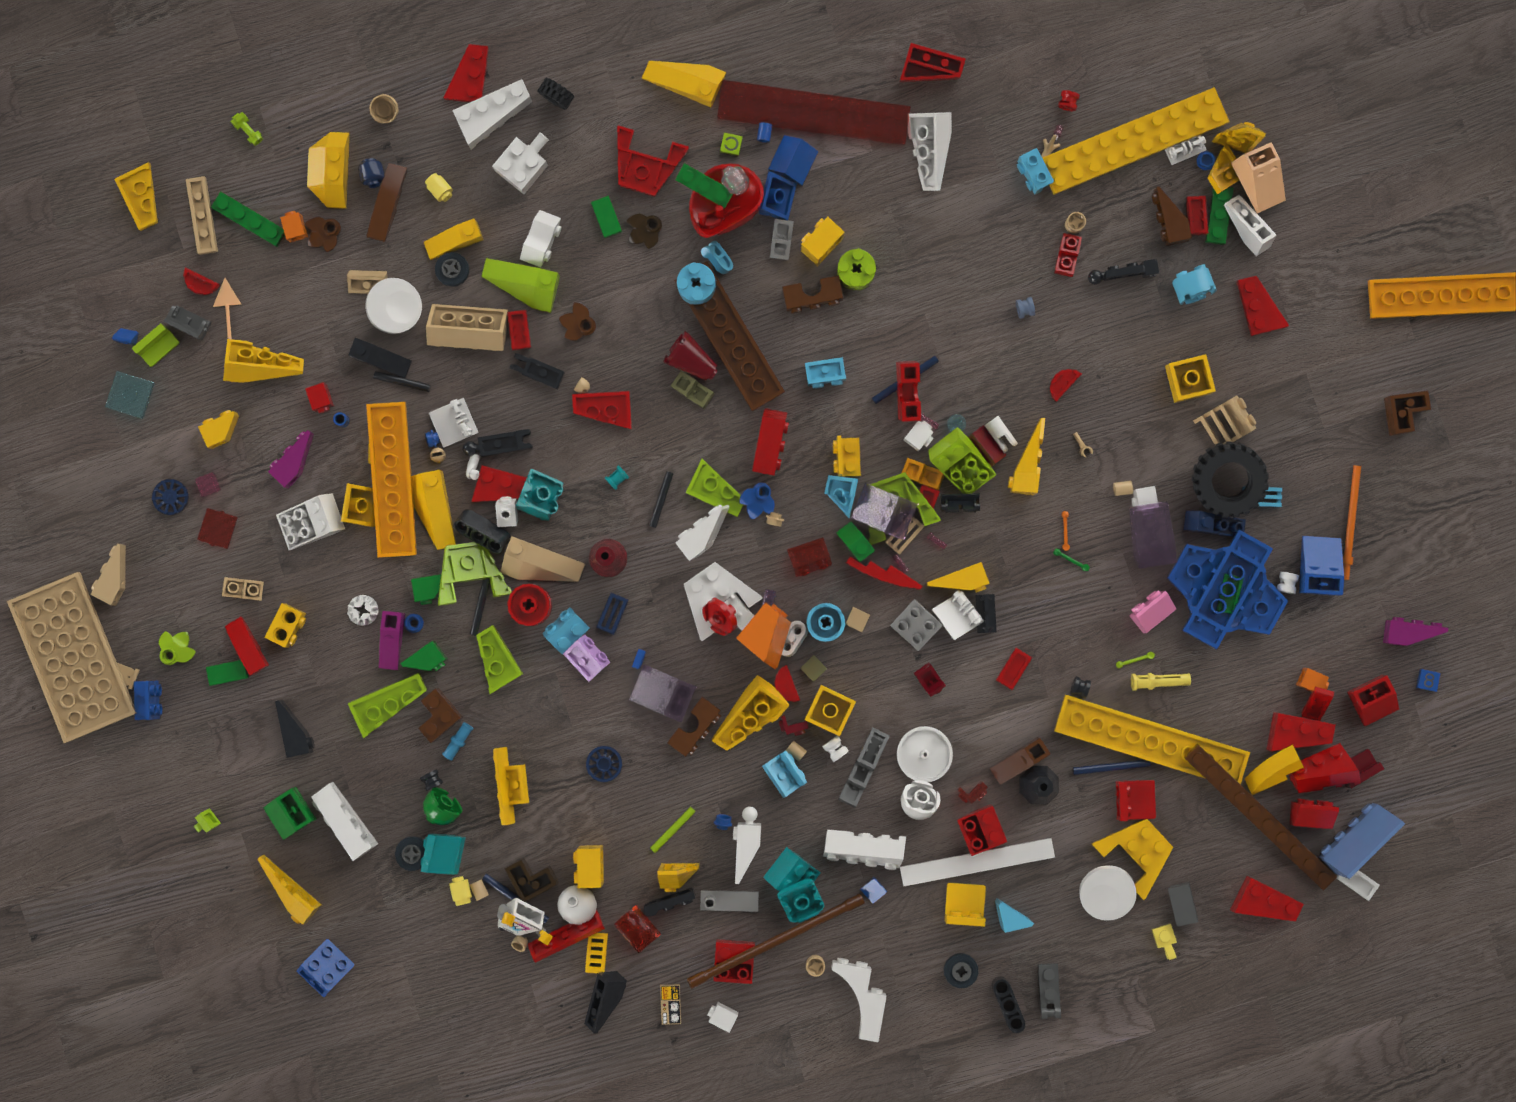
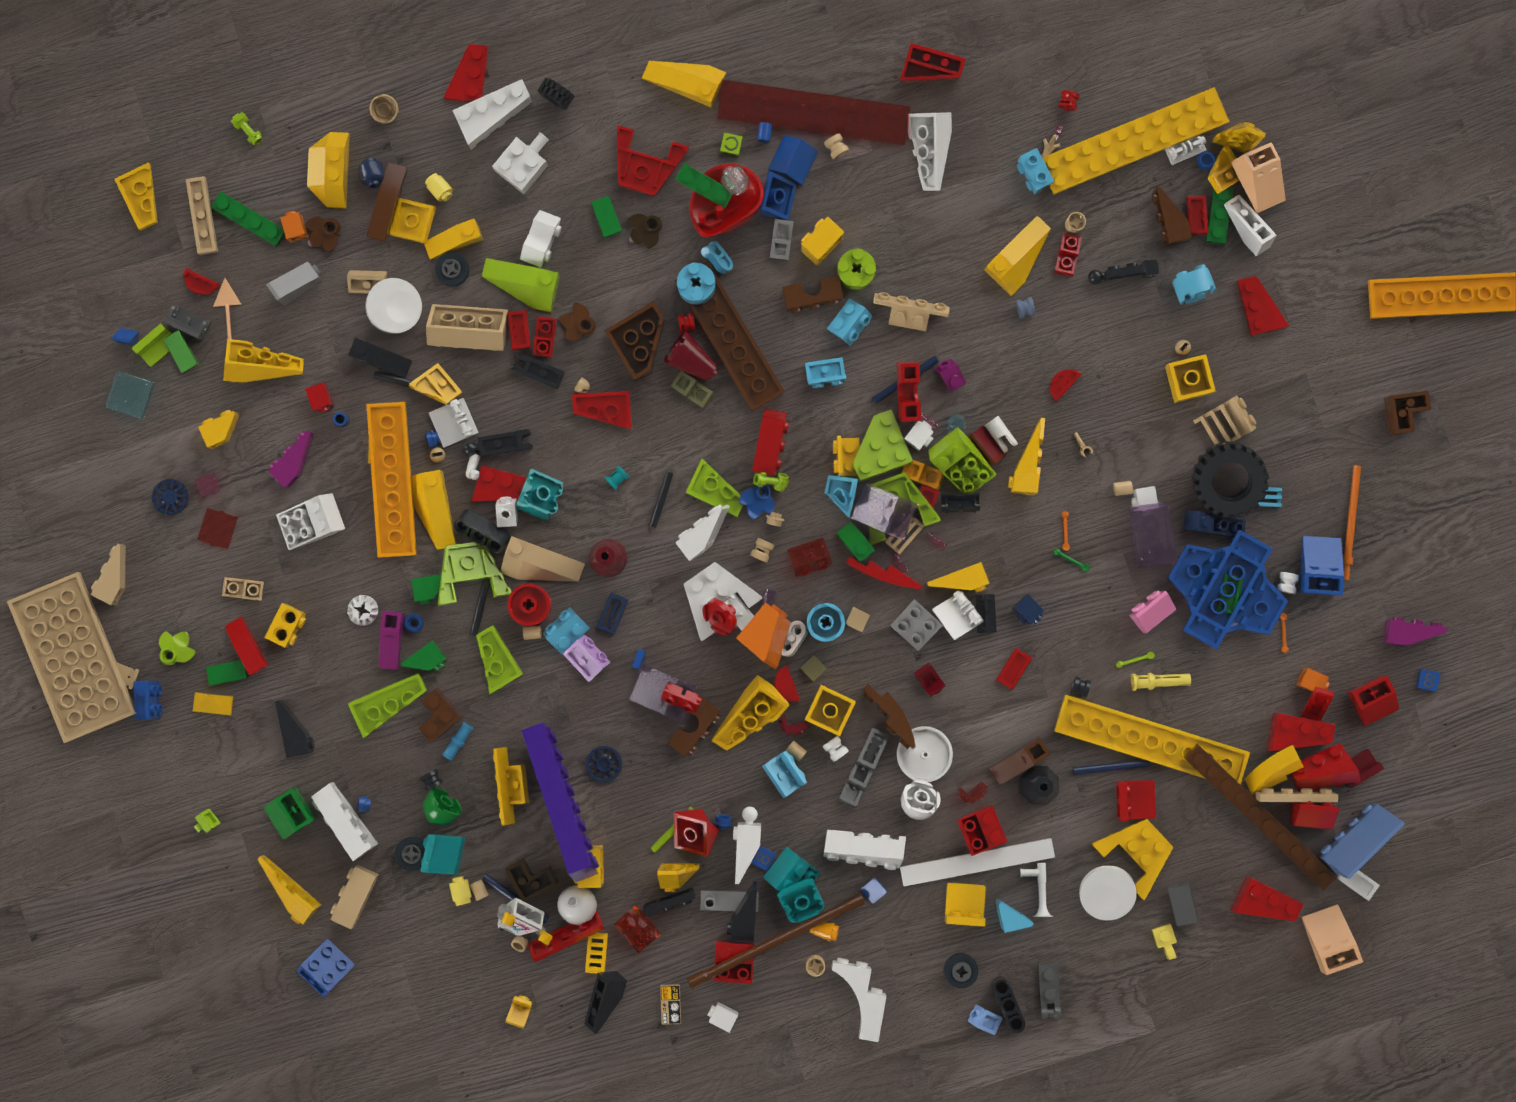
(181, 351): none -> bright green slope
(213, 703): none -> yellow slope
(294, 283): none -> light grey slope
(353, 896): none -> tan brick
(358, 506): yellow slope -> none
(363, 804): none -> blue plate
(412, 220): none -> yellow tile
(436, 385): none -> yellow wing
(519, 1011): none -> yellow bracket
(532, 632): none -> tan hinge
(544, 336): none -> red slope
(559, 802): none -> dark purple brick
(638, 340): none -> reddish brown brick
(672, 696): none -> red hinge
(686, 322): none -> red wheel
(694, 832): none -> red slope
(743, 918): none -> black slope
(763, 858): none -> blue tile
(764, 546): none -> tan wheel
(779, 483): none -> lime bar
(827, 931): none -> light orange cone
(837, 148): none -> tan wheel
(850, 322): none -> medium azure bracket
(881, 448): none -> lime plate
(897, 721): none -> reddish brown slope
(910, 313): none -> tan bracket
(950, 375): none -> magenta bracket
(985, 1019): none -> light blue bracket
(1016, 260): none -> yellow wedge
(1028, 610): none -> dark blue brick
(1040, 872): none -> white piece
(1179, 344): none -> tan hinge
(1283, 617): none -> orange hinge
(1288, 795): none -> tan plate
(1331, 940): none -> light nougat slope

